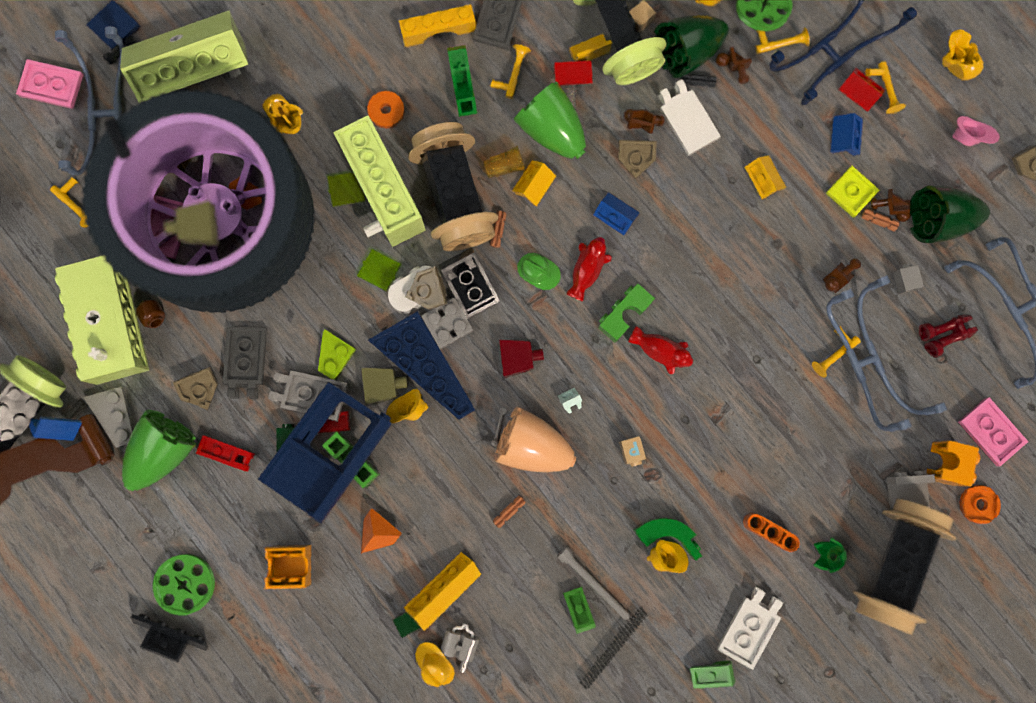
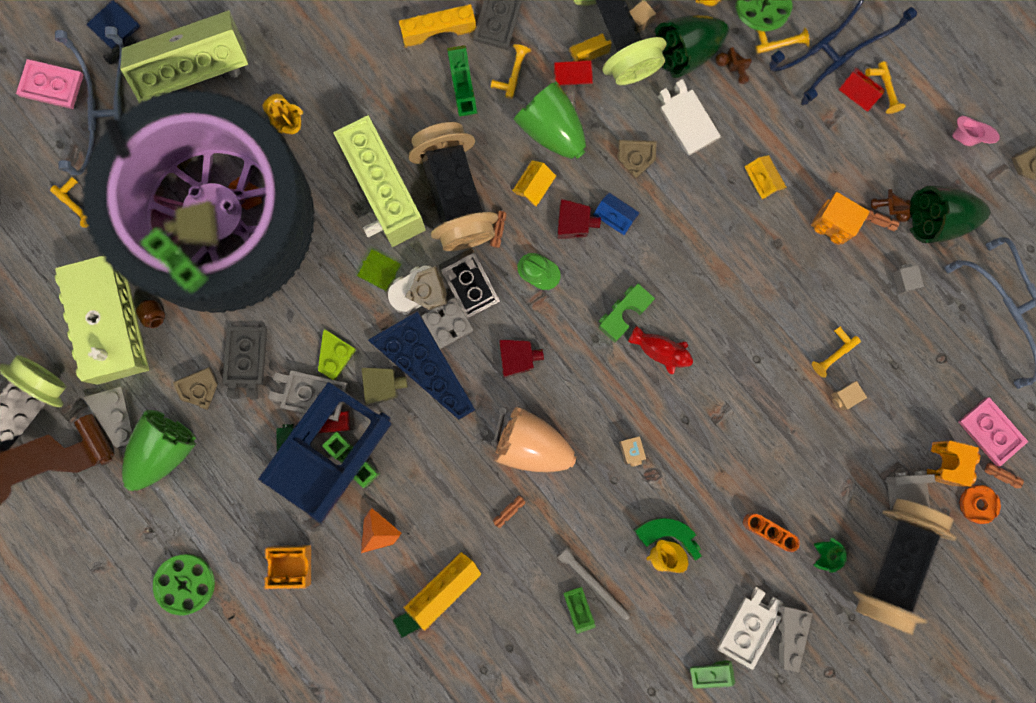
(54, 428): blue panel -> none
(166, 641): black bracket -> none
(175, 260): none -> bright green arch
(224, 453): red plate -> none
(345, 189): clear neon green piece -> none
(382, 99): orange tile -> none
(408, 407): yellow piece -> none
(434, 665): yellow piece -> none
(460, 645): light grey piece -> none
(504, 163): clear yellow plant -> none
(570, 399): light aqua tile -> none
(575, 220): none -> dark red torso
(588, 266): red animal -> none
(619, 644): dark grey piece -> none
(642, 119): reddish brown piece -> none
(699, 80): black axle -> none
(795, 631): none -> light grey wing
(839, 218): none -> light orange piece
(841, 275): reddish brown piece -> none
(847, 134): blue panel -> none
(848, 396): none -> tan brick
(852, 191): neon yellow tile -> none
(874, 358): sand blue bar -> none
(956, 324): dark red piece -> none
(963, 56): yellow head -> none
(1004, 475): none -> nougat axle

